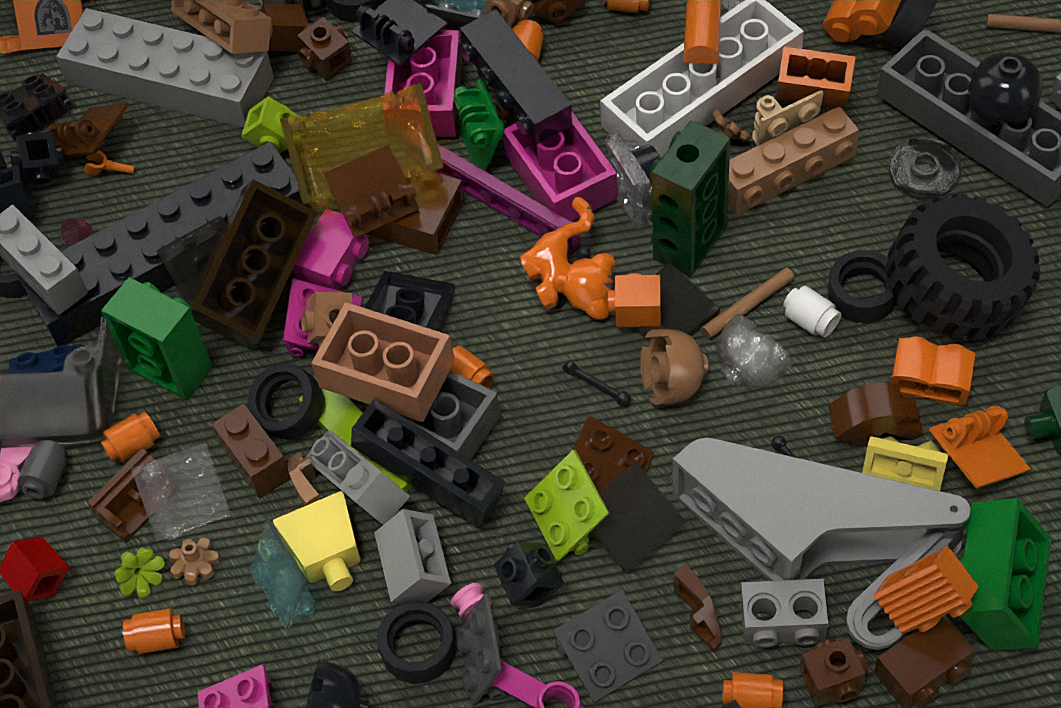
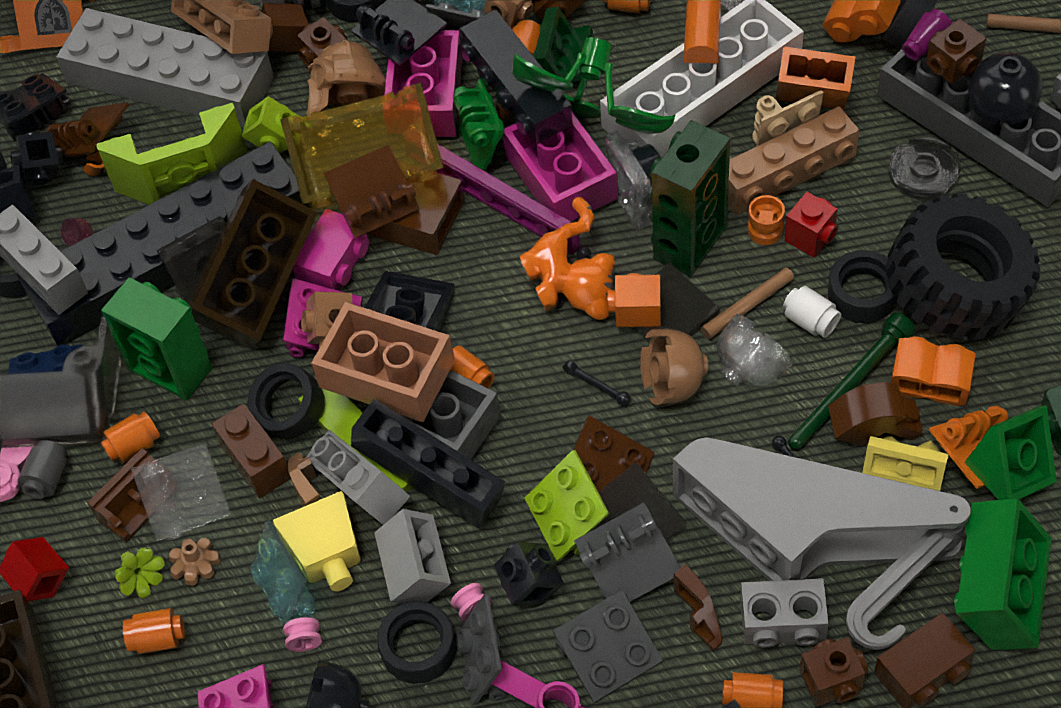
(173, 166): none -> lime slope
(302, 634): none -> bright pink bush
(343, 76): none -> medium nougat head
(559, 43): none -> dark green bracket
(592, 64): none -> green plant
(628, 554): none -> dark grey hinge
(730, 130): medium nougat plant -> none
(766, 220): none -> orange wheel
(811, 224): none -> red brick
(894, 327): none -> dark green piece
(927, 26): none -> magenta cone
(927, 591): orange brick -> none
(955, 51): none -> reddish brown brick
(1016, 456): none -> green slope

